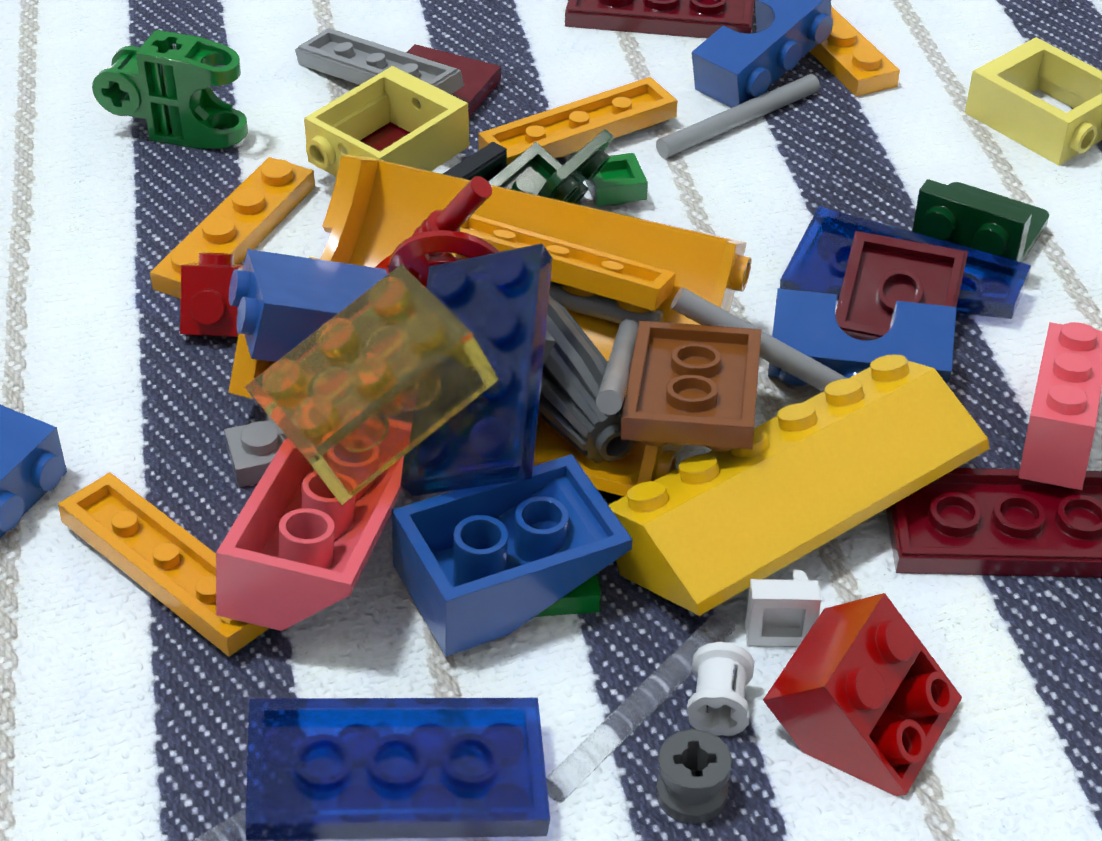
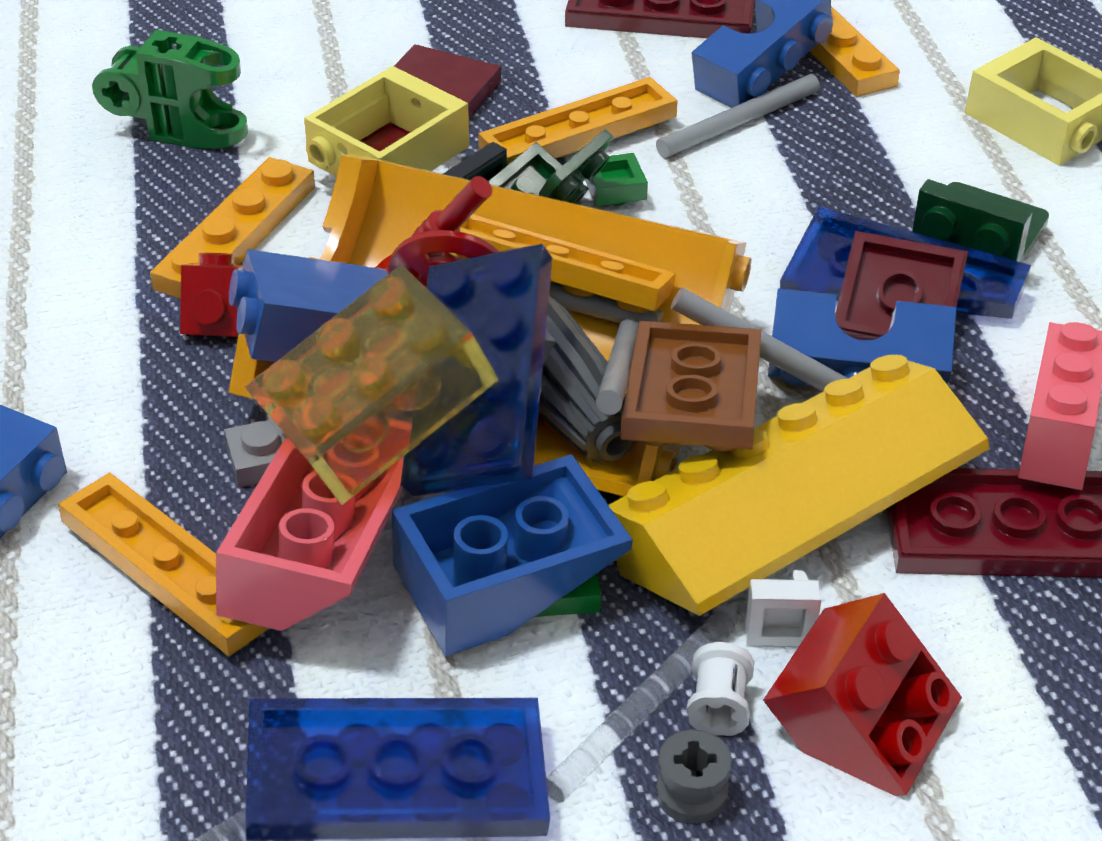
(362, 59): light grey tile -> none

